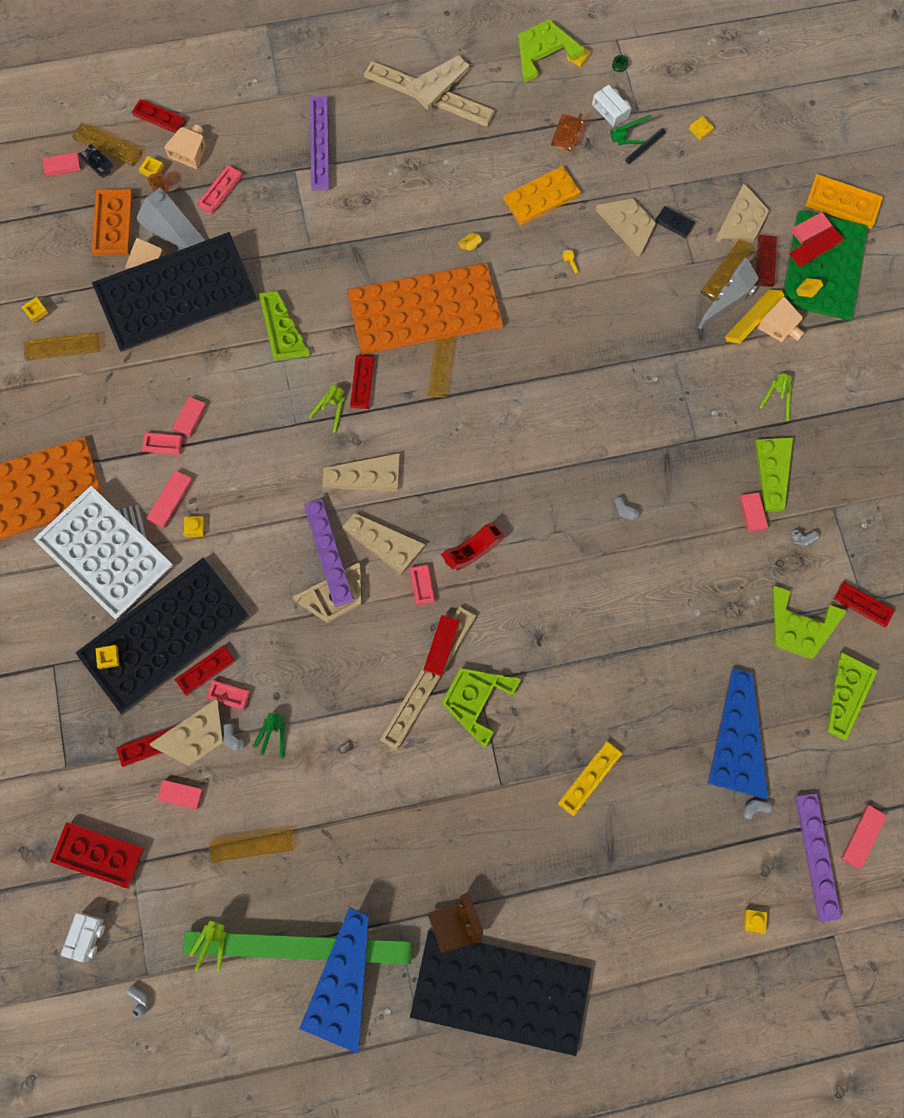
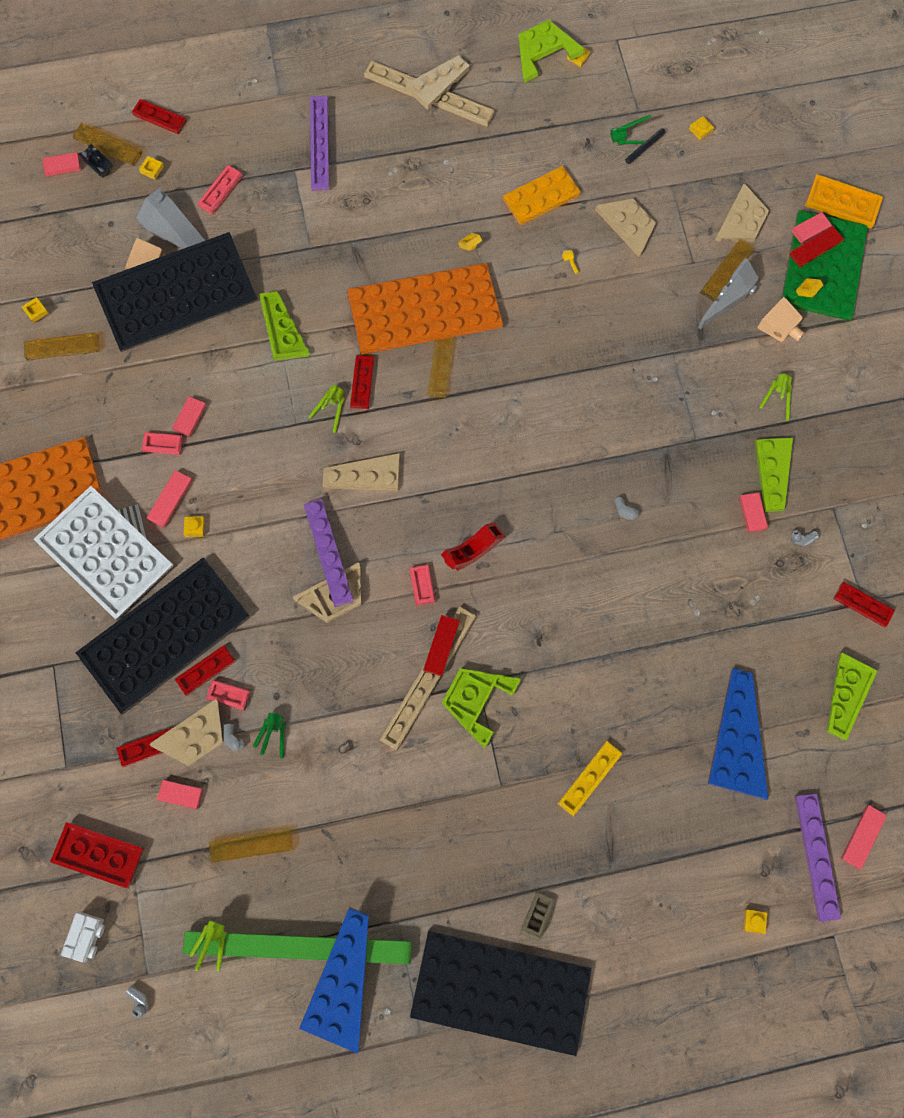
(107, 657): yellow plate -> none
(112, 222): orange plate -> none
(157, 180): clear orange bush -> none
(187, 146): light nougat torso -> none
(385, 543): tan wing -> none
(456, 925): reddish brown bracket -> none
(529, 932): none -> dark tan slope
(566, 132): clear orange bracket -> none
(611, 106): white brick -> none
(623, 60): dark green bush -> none
(674, 222): black plate -> none
(754, 316): yellow tile -> none
(754, 806): light grey arm -> none
(766, 260): clear red plate -> none
(800, 633): lime wing -> none

